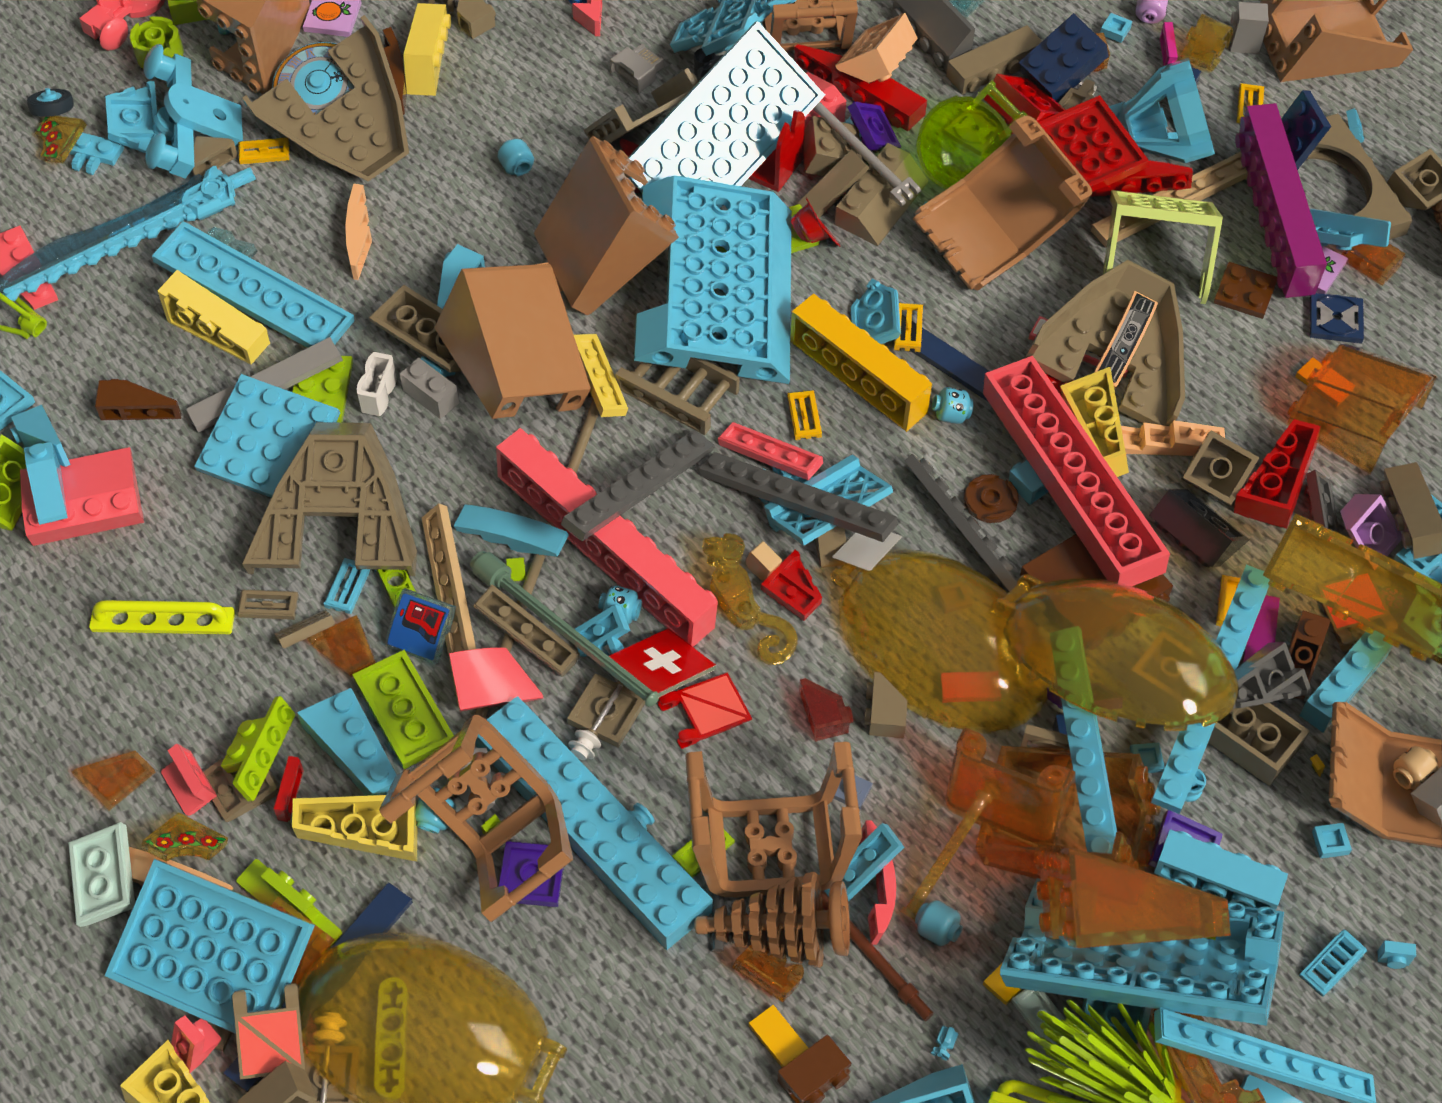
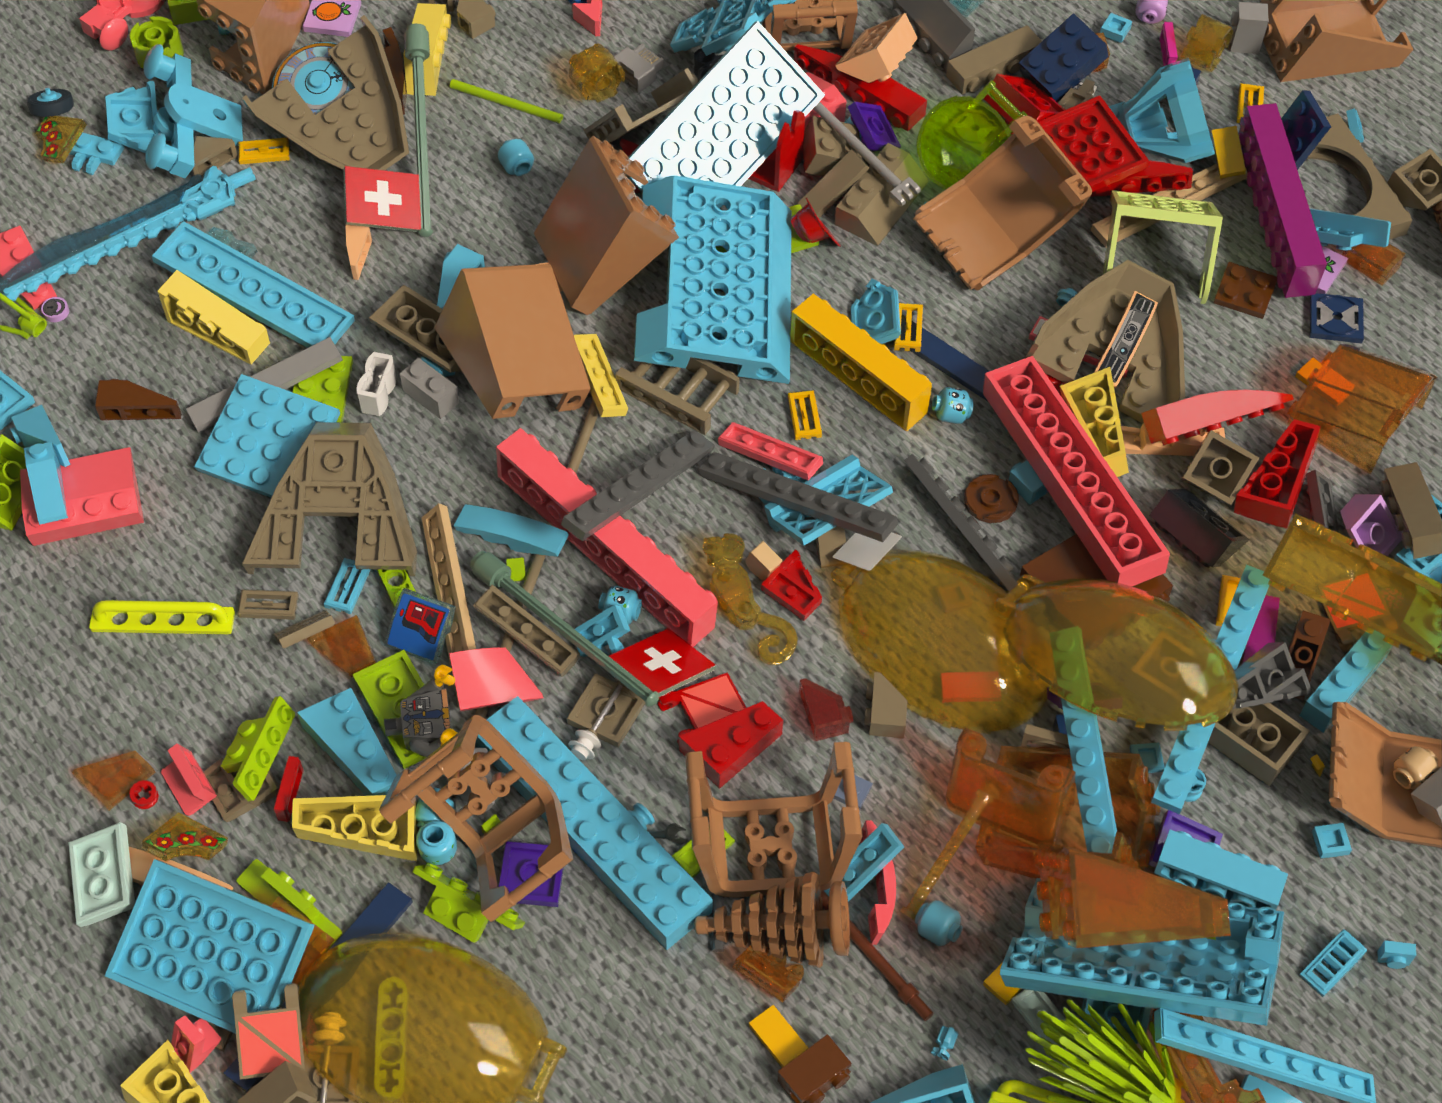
(55, 309): none -> tile
(144, 786): none -> red bush
(391, 197): none -> flag
(425, 716): none -> torso
(436, 842): none -> medium azure head
(458, 906): none -> lime bracket
(506, 101): none -> lime piece
(596, 73): none -> clear yellow brick
(670, 833): none -> pearl dark grey hand
(733, 741): none -> red wedge
(1065, 295): none -> medium azure plate
(1208, 412): none -> slope
(1228, 152): none -> yellow tile

